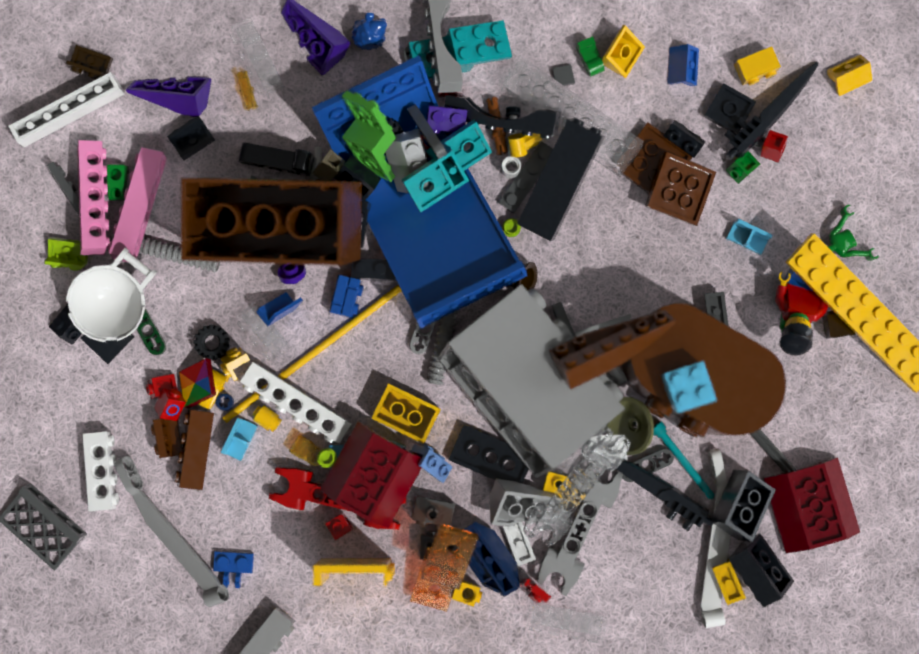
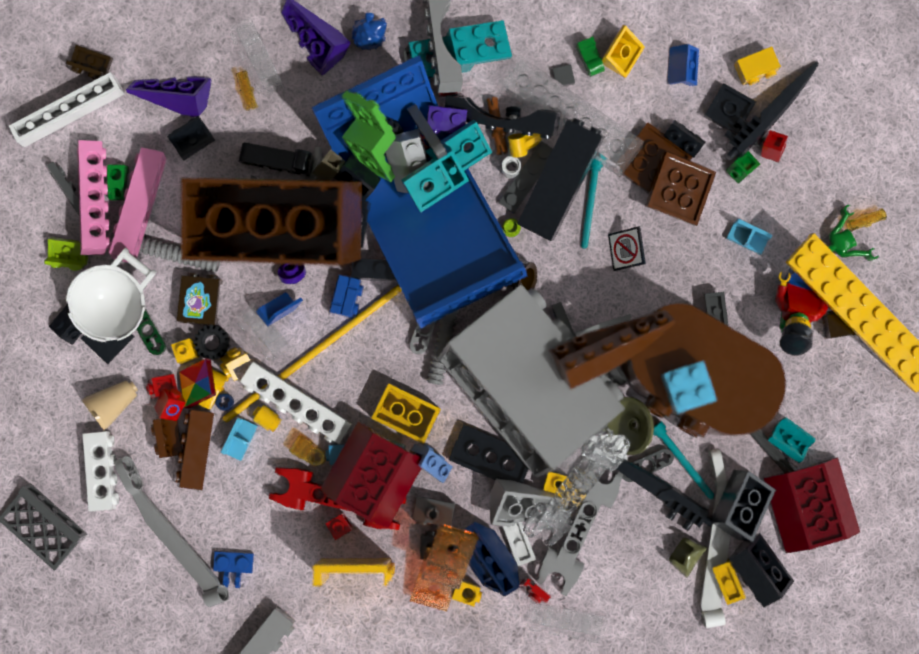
(110, 402): none -> tan cone
(184, 351): none -> yellow brick
(199, 299): none -> dark brown panel
(326, 457): lime plate -> none
(595, 168): none -> teal piece
(626, 248): none -> piece
(686, 555): none -> olive hair
(791, 439): none -> teal bracket
(851, 74): yellow panel -> none
(866, 219): none -> clear yellow pin

